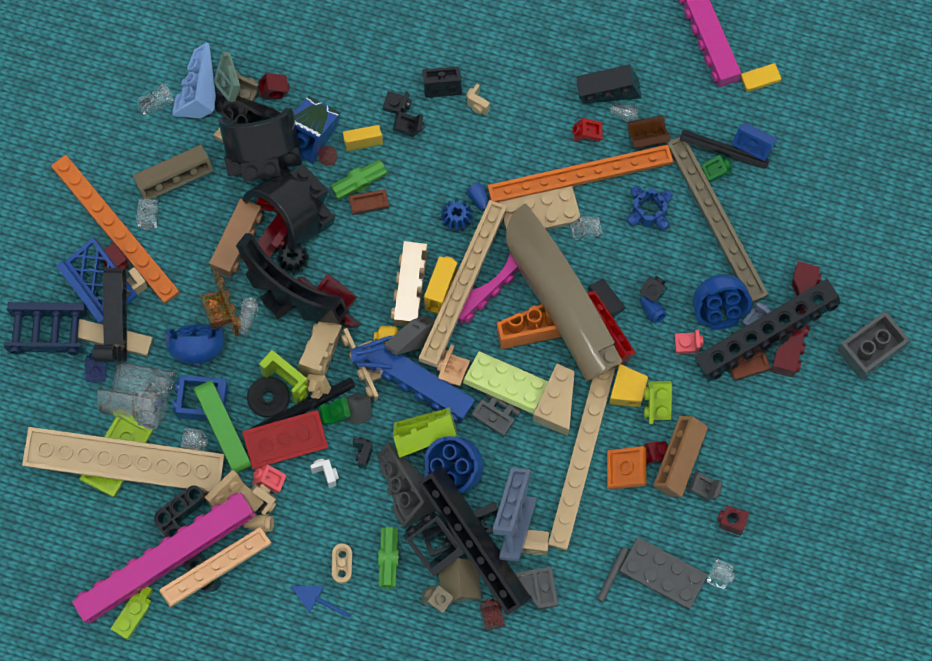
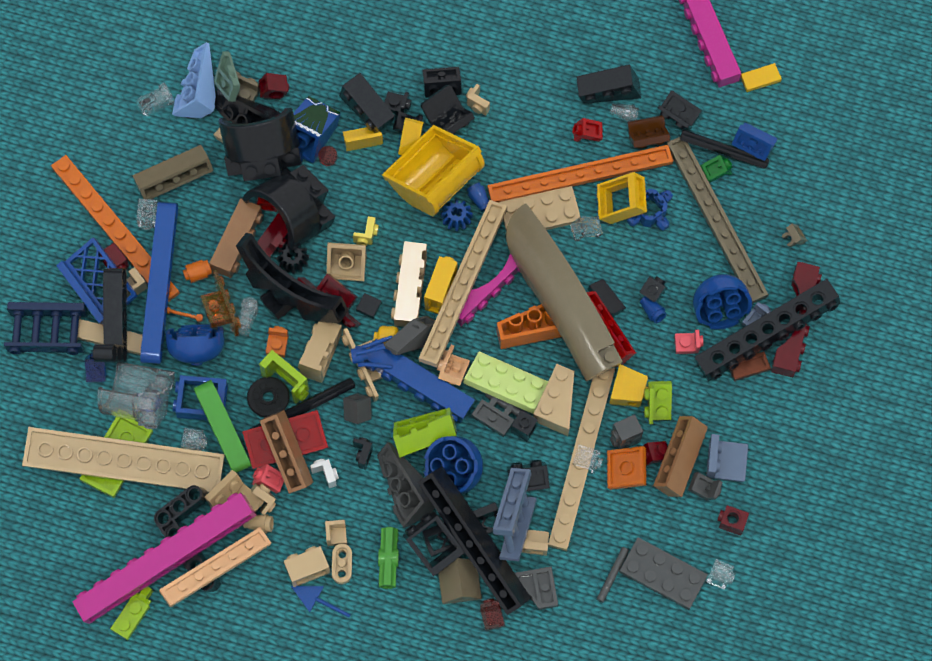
(159, 283): none -> blue beam
(197, 271): none -> orange brick
(199, 318): none -> orange hinge
(277, 340): none -> orange bracket
(286, 451): none -> medium nougat brick
(306, 566): none -> tan brick
(318, 385): tan tile -> none
(335, 412): green bracket -> none
(335, 532): none -> tan panel
(346, 261): none -> tan slope
(358, 180): bright green piece -> none
(366, 103): none -> black wedge
(368, 202): copper tile -> none
(368, 305): none -> black tile
(371, 230): none -> light yellow bracket
(411, 133): none -> yellow tile
(434, 169): none -> yellow container
(436, 597): dark tan bracket -> none
(446, 111): none -> black bracket
(524, 425): none -> black brick
(539, 474): none -> black bracket
(588, 458): none -> clear bracket
(626, 433): none -> dark grey brick
(637, 198): none -> yellow window
(680, 110): none -> black bracket
(726, 460): none -> sand blue bracket
(796, 235): none -> dark tan tile
(873, 345): dark grey brick -> none

